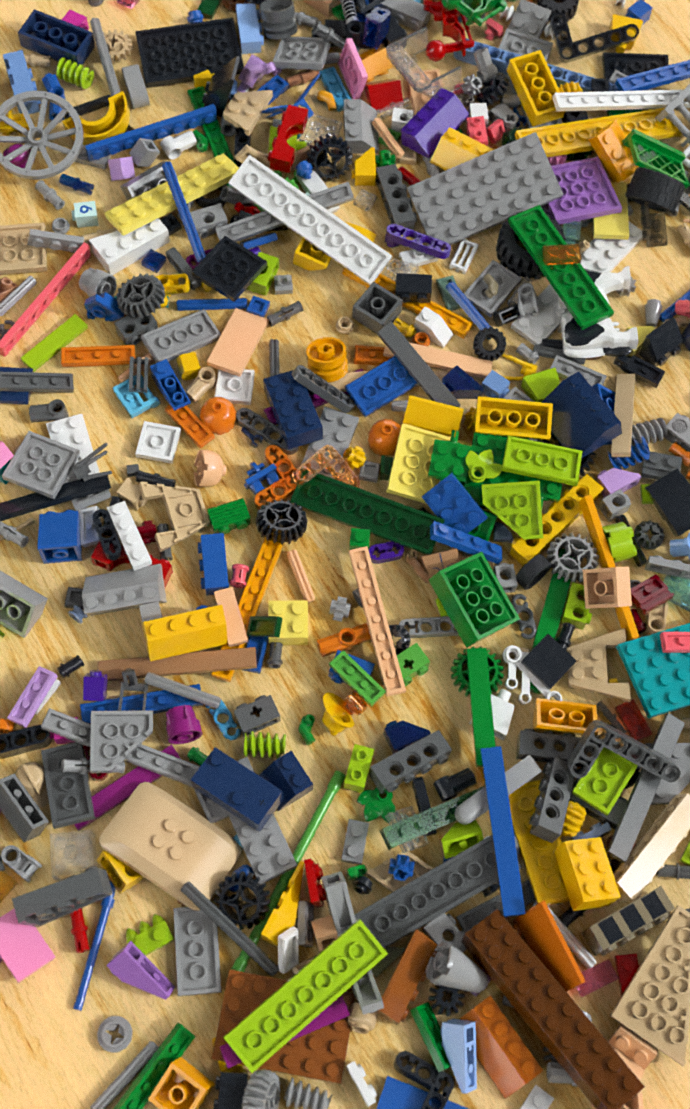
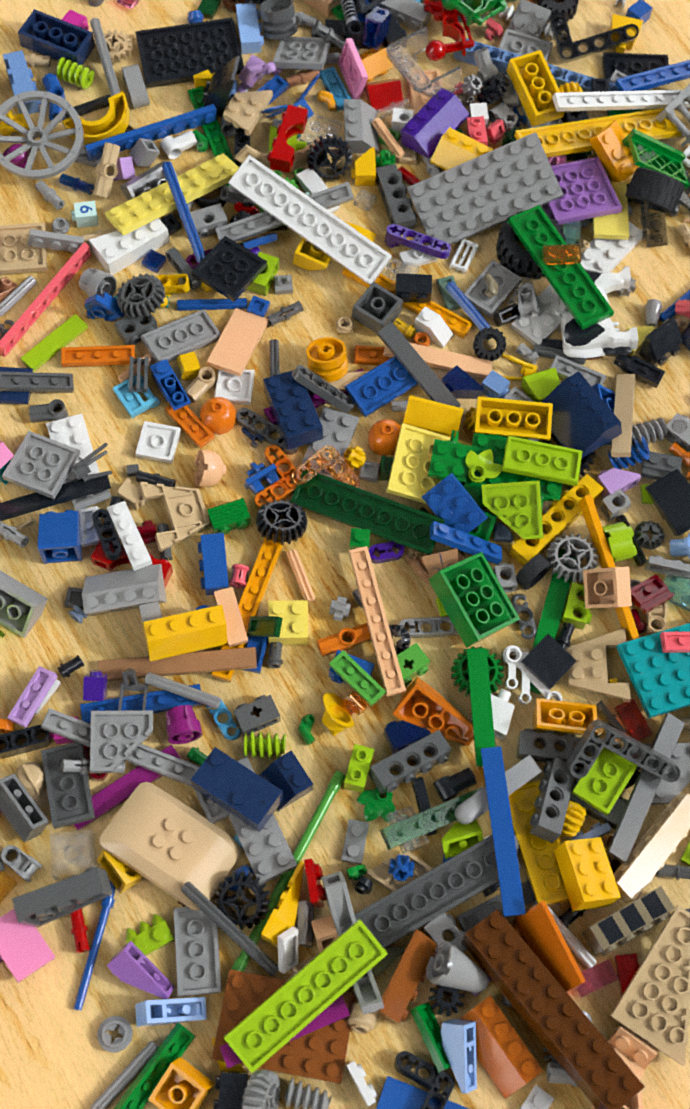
(109, 159): none -> tan piece
(170, 1011): none -> light blue slope
(304, 169): blue plate -> none
(431, 711): none -> orange wedge

